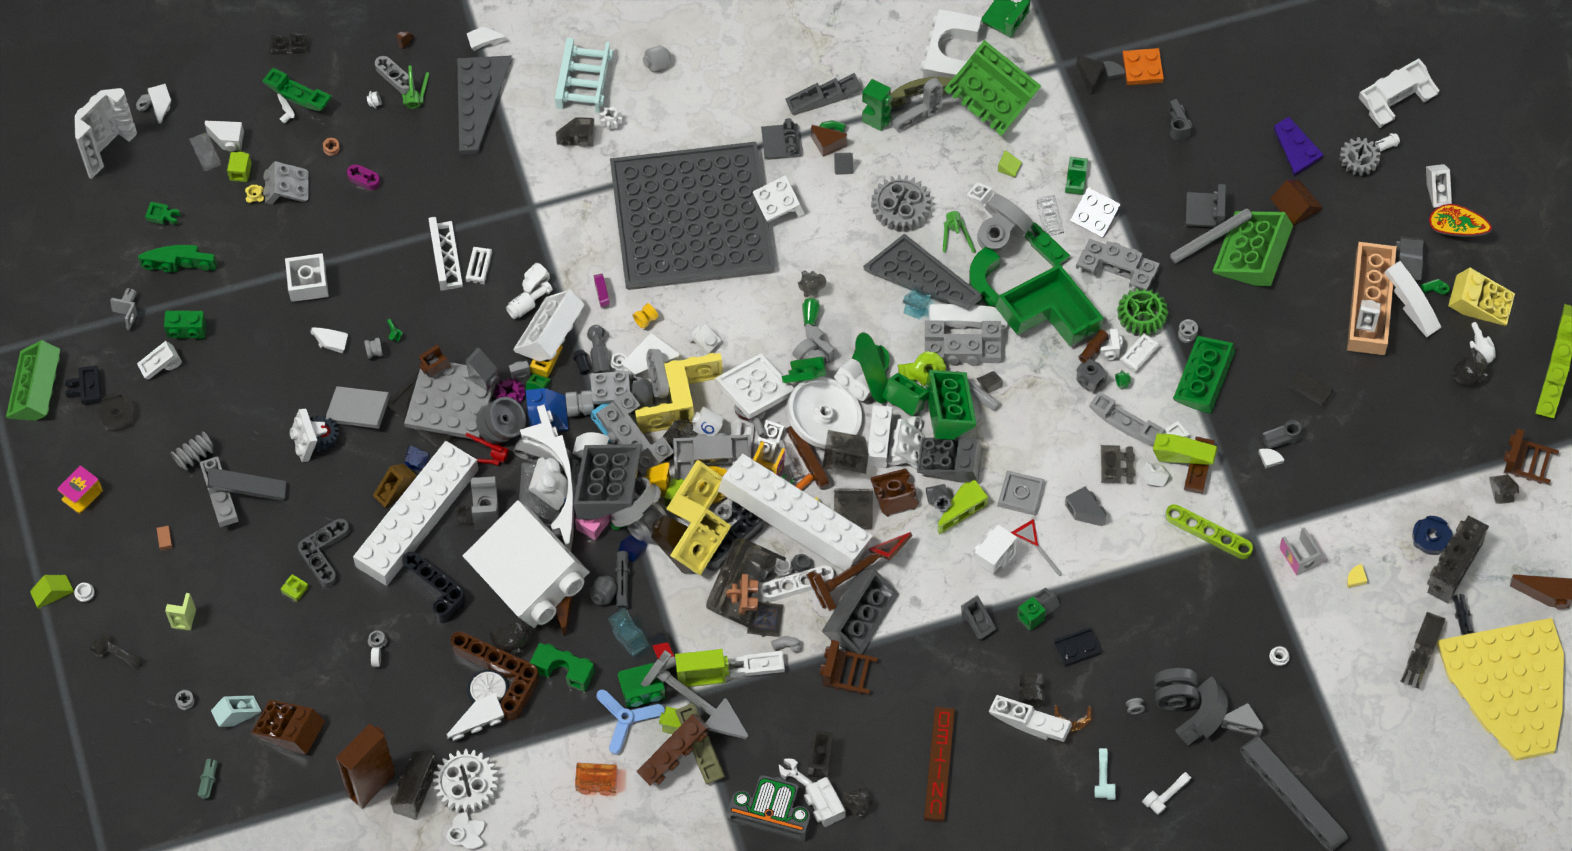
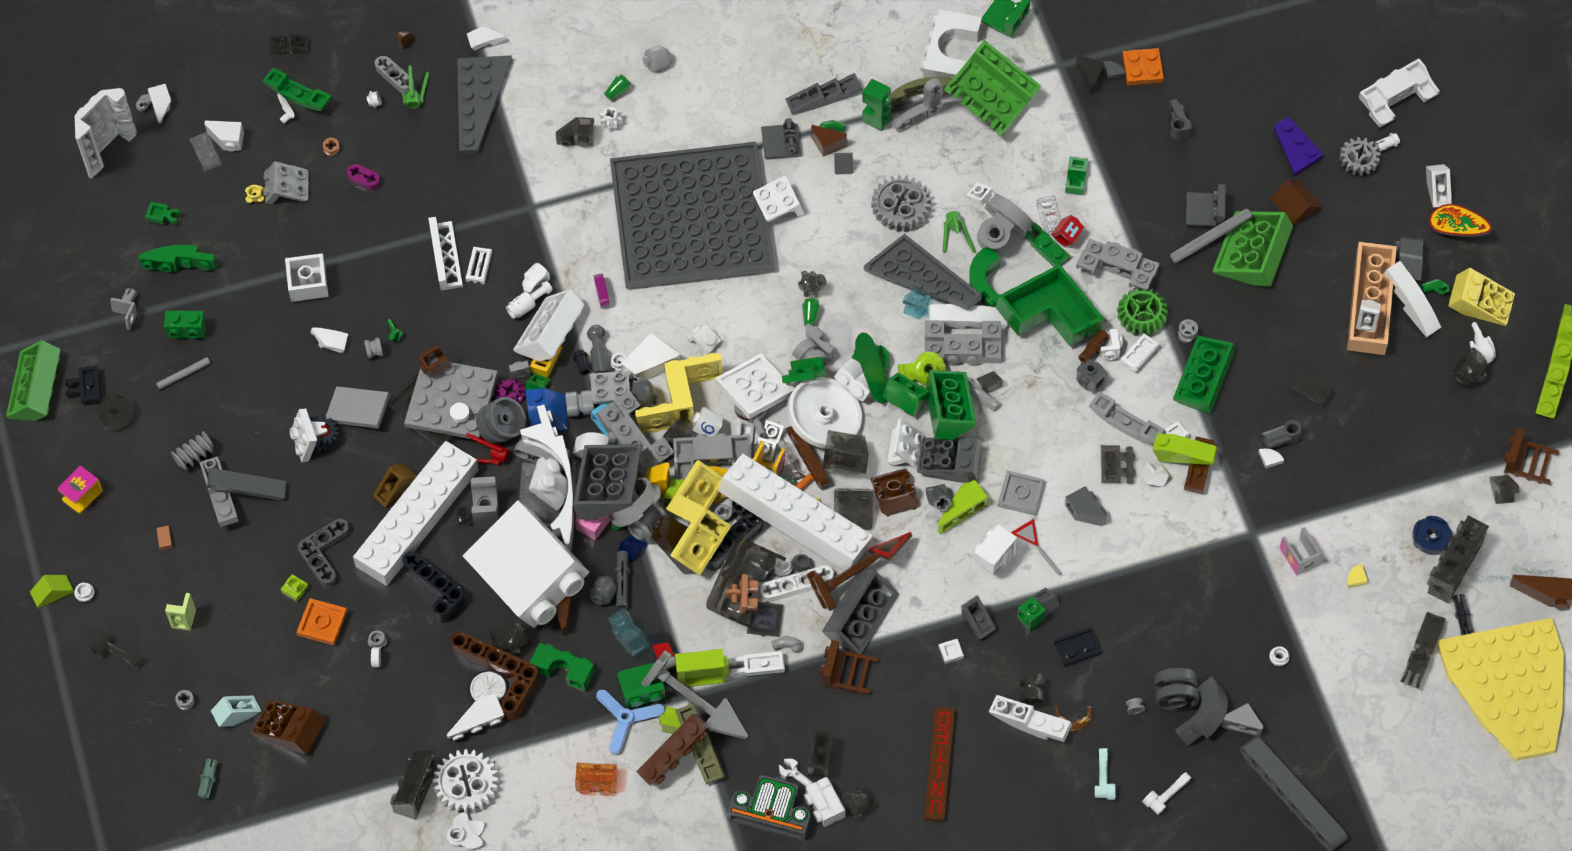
(162, 357): white plate -> none
(183, 373): none -> light grey bar
(239, 166): lime brick -> none
(321, 622): none -> orange plate
(365, 765): reddish brown brick -> none
(416, 458): clear blue slope -> none
(459, 412): none -> white tile
(482, 370): dark grey slope -> none
(568, 66): light aqua fence -> none
(617, 87): none -> green cone
(645, 315): yellow wheel -> none
(657, 373): light grey beam -> none
(879, 436): white brick -> none
(915, 421): white hinge -> none
(951, 651): none -> white tile
(1009, 164): lime slope -> none
(1067, 230): none -> red brick
(1095, 212): hinge -> none
(1122, 379): green plate -> none
(1214, 539): lime beam -> none

